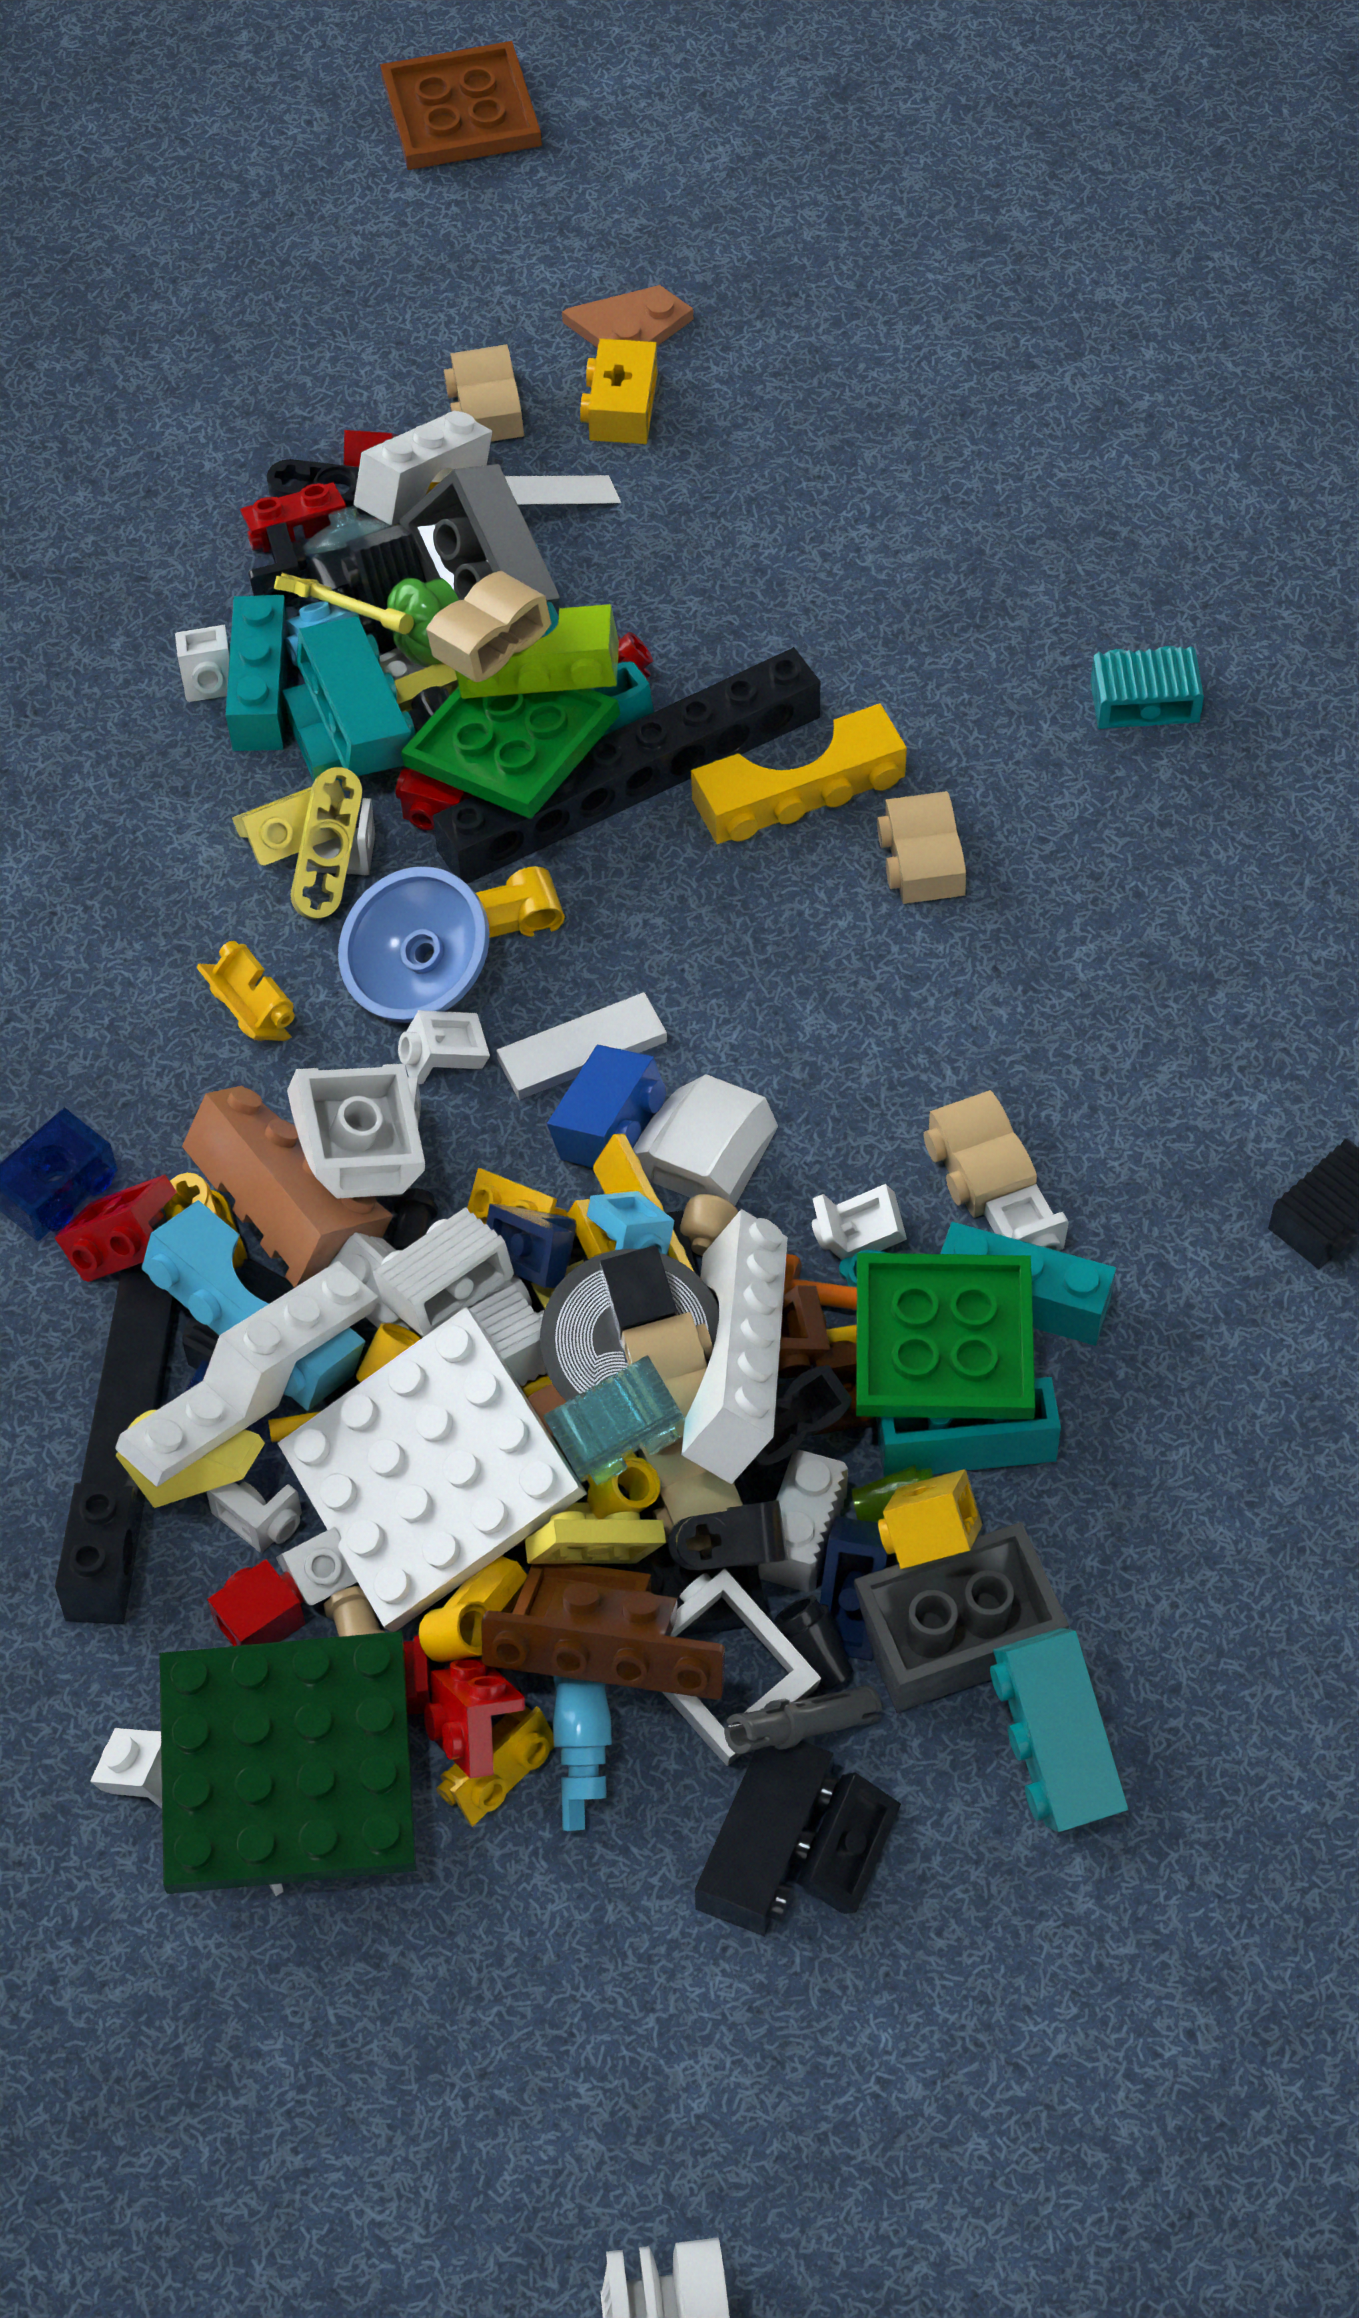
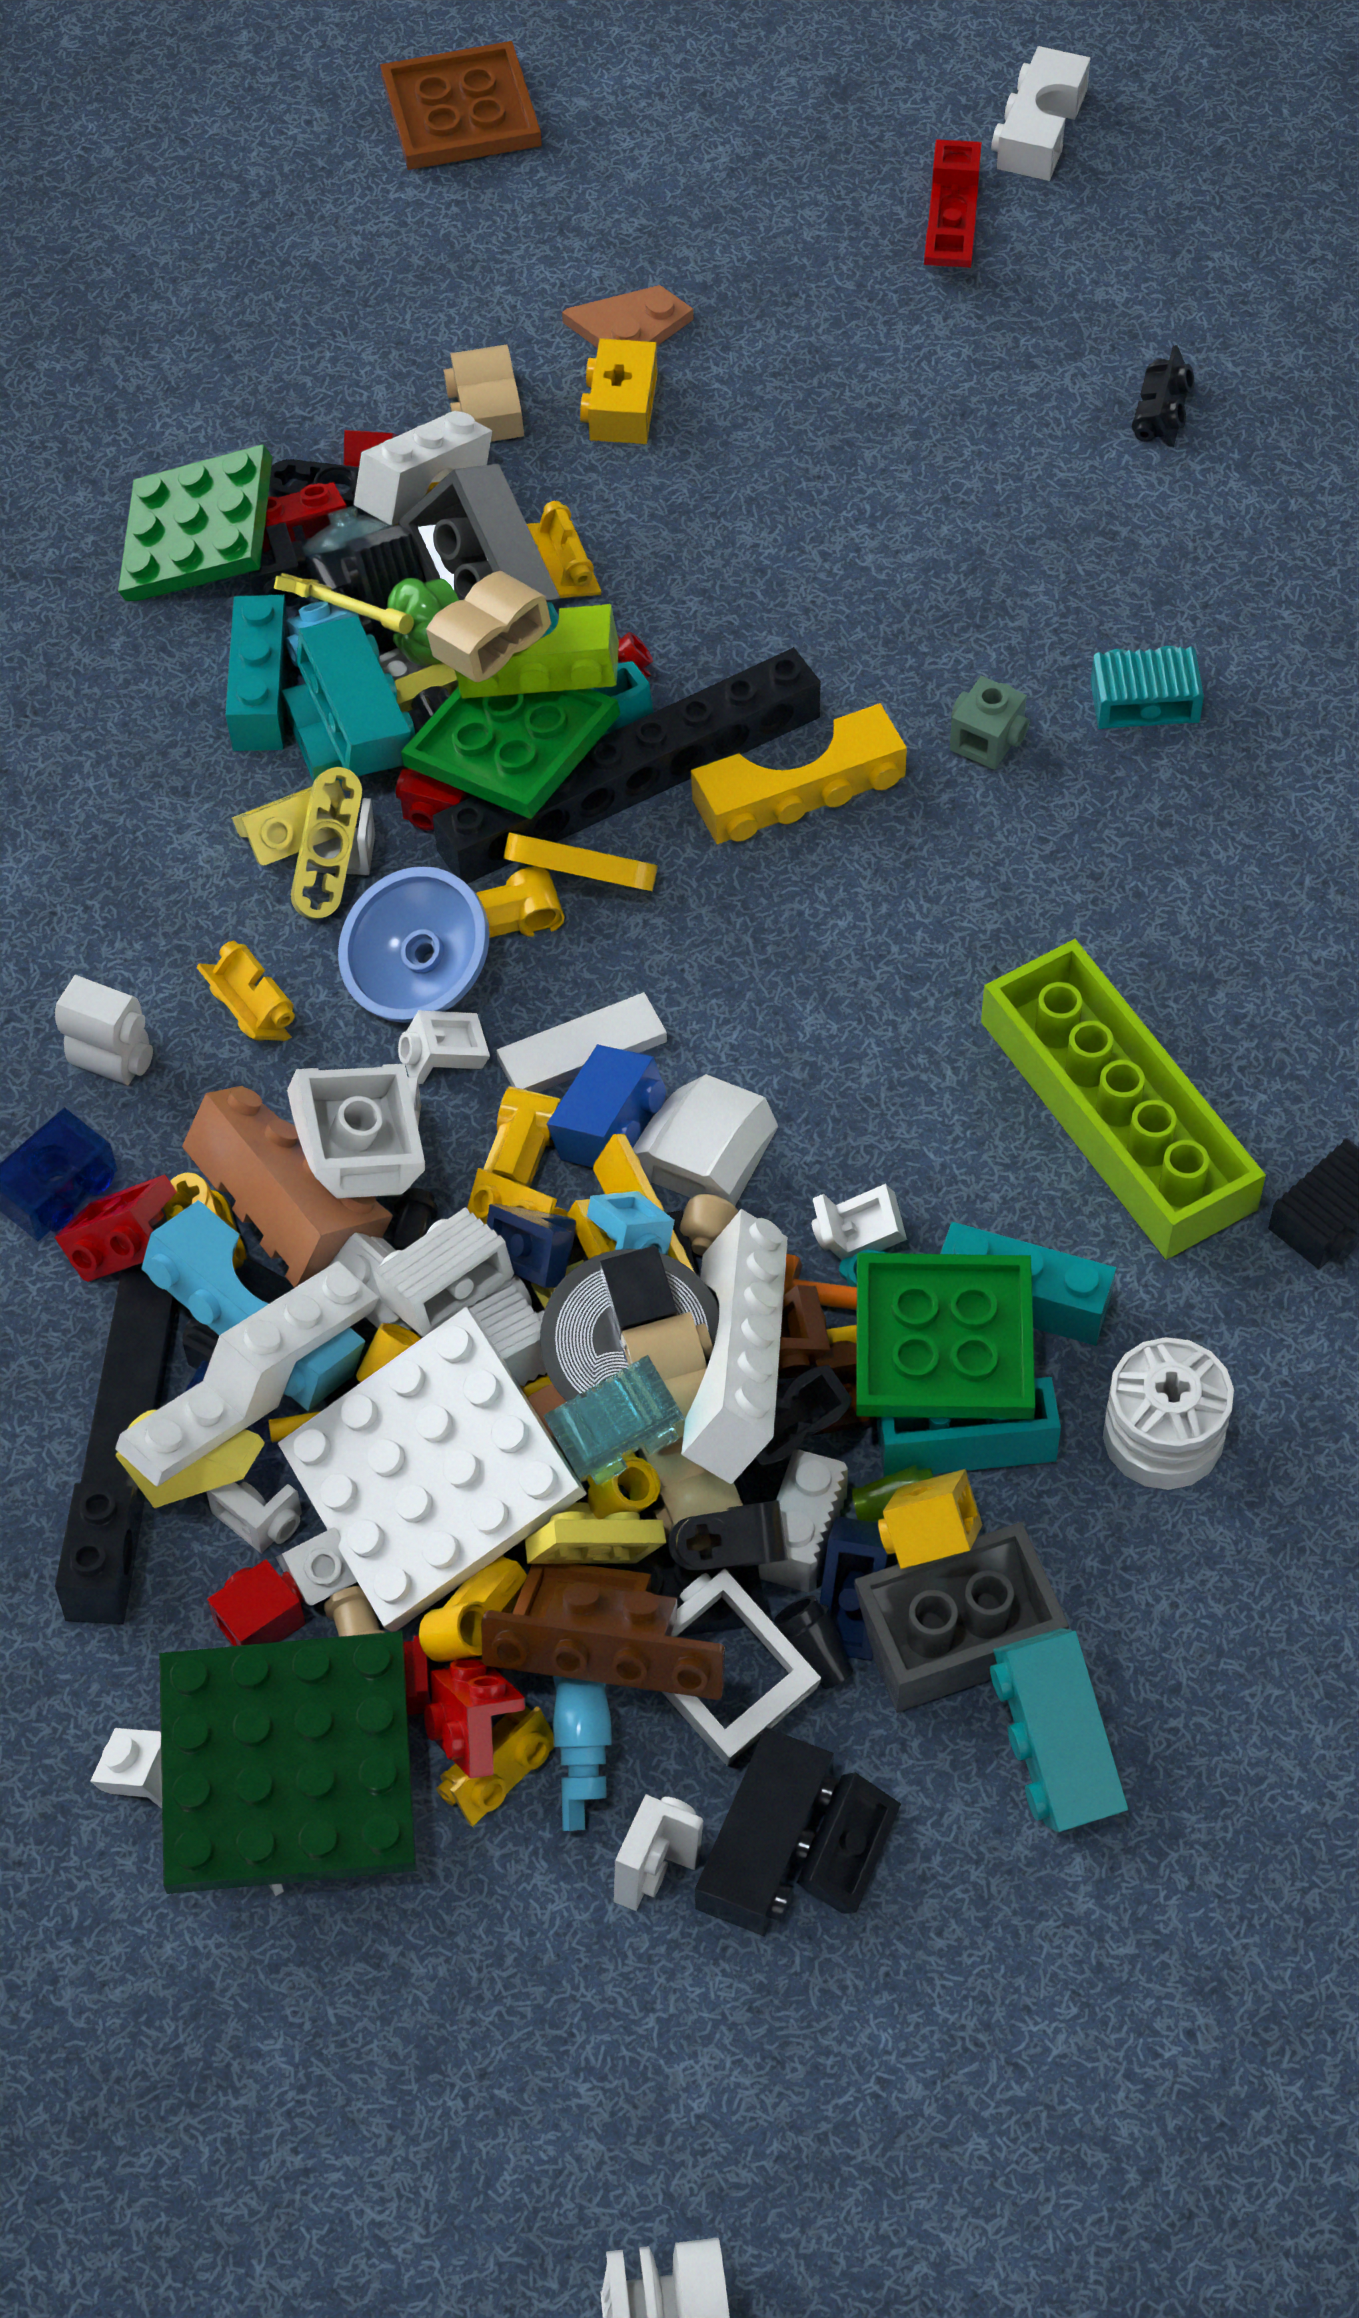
(103, 1030): none -> white brick
(196, 524): none -> plate
(203, 662): white bracket -> none
(521, 1134): none -> yellow piece
(562, 489): white sticker -> none
(563, 552): none -> yellow hinge
(580, 861): none -> yellow beam
(659, 1831): none -> white bracket
(787, 1723): dark grey pin -> none
(924, 848): tan brick -> none
(953, 203): none -> red slope
(978, 1151): tan brick -> none
(988, 722): none -> sand green brick
(1027, 1218): white bracket -> none
(1033, 131): none -> white arch
(1122, 1099): none -> lime brick
(1163, 398): none -> black hinge
(1164, 1440): none -> white wheel

